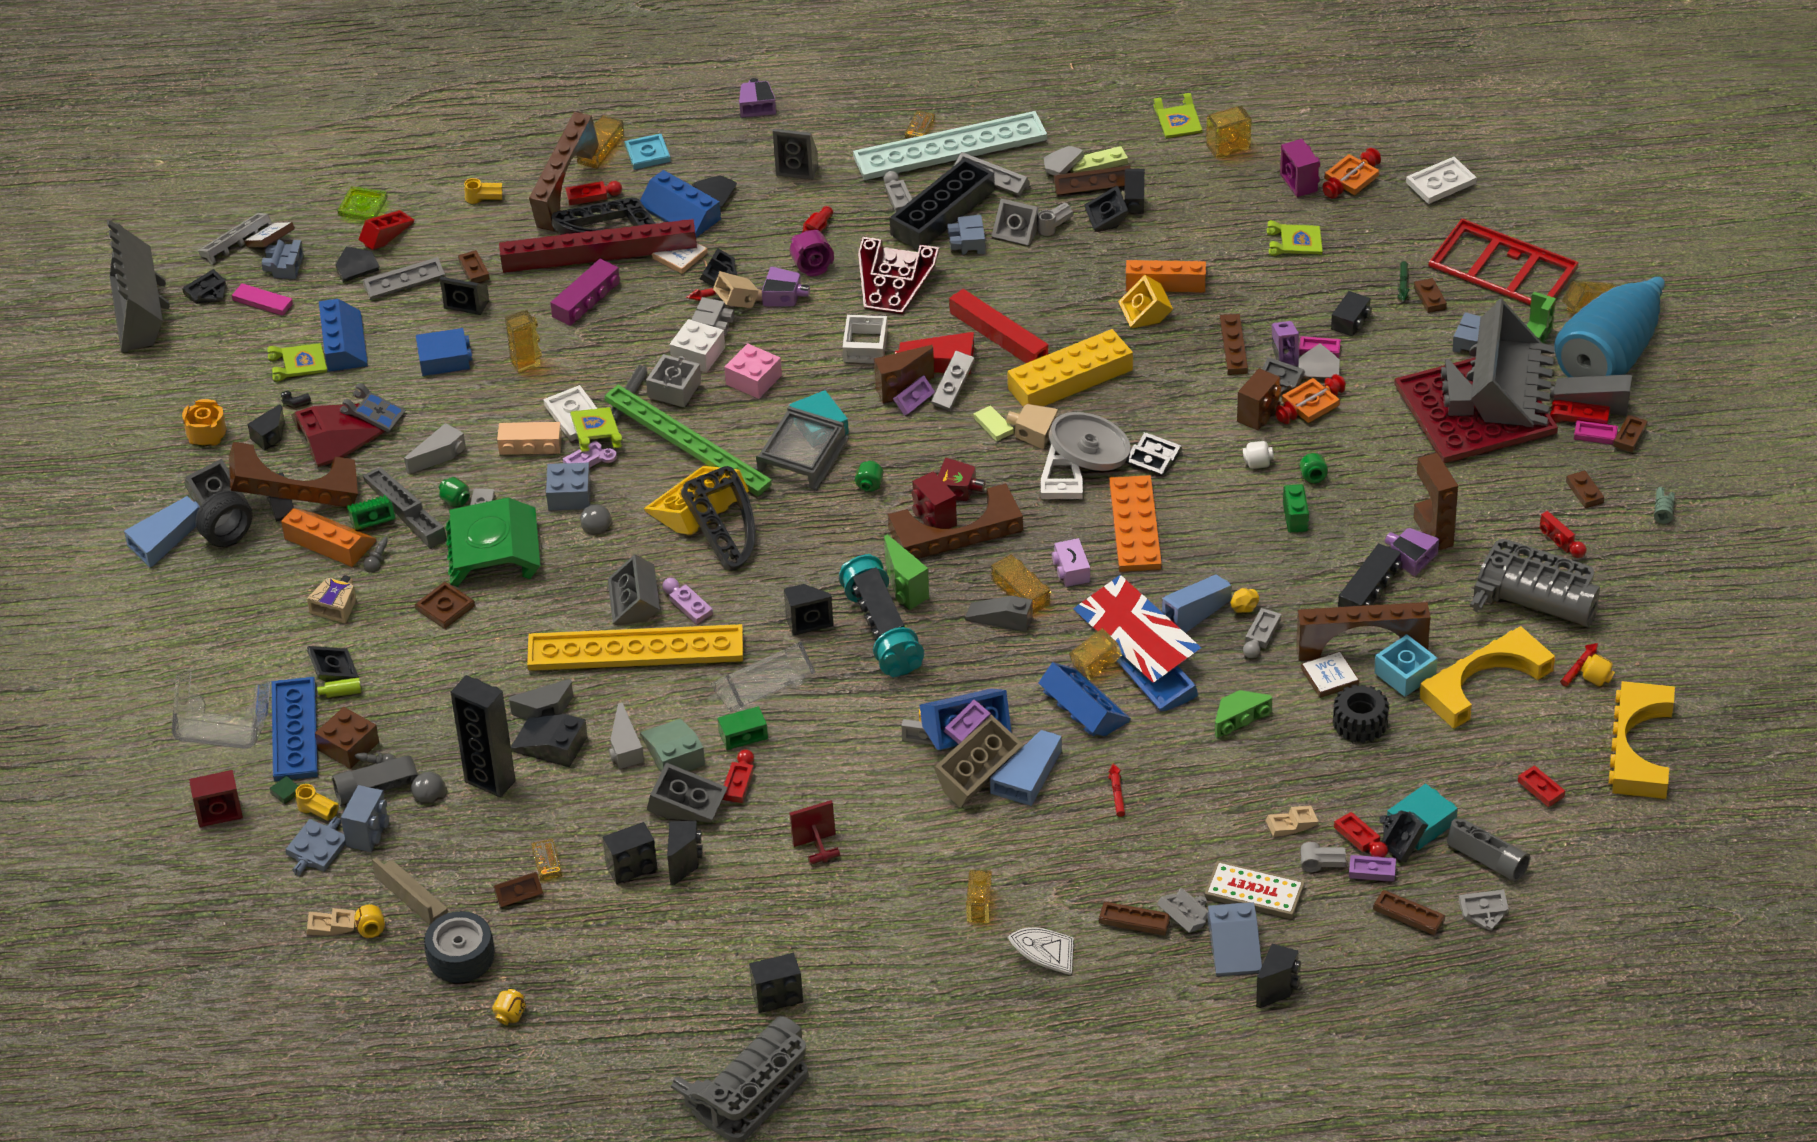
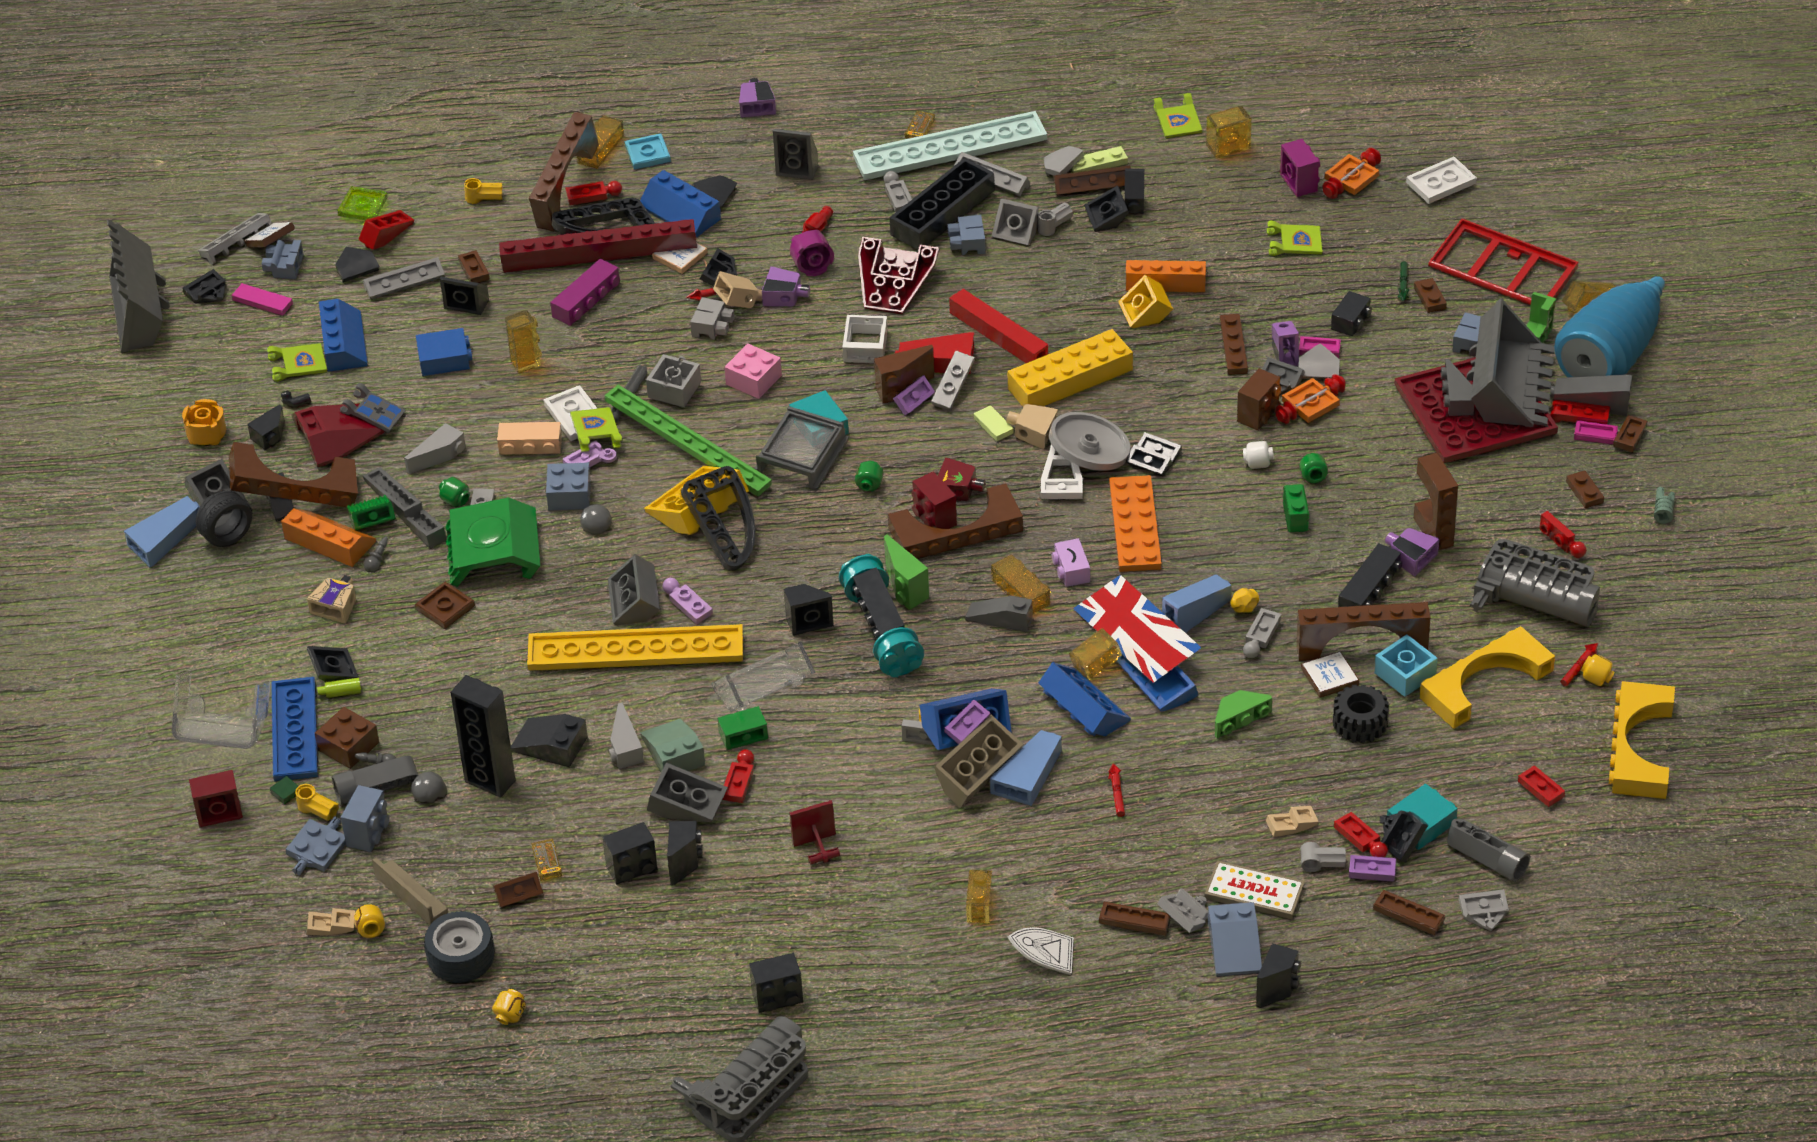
(542, 701): dark grey slope -> none
(698, 344): white brick -> none

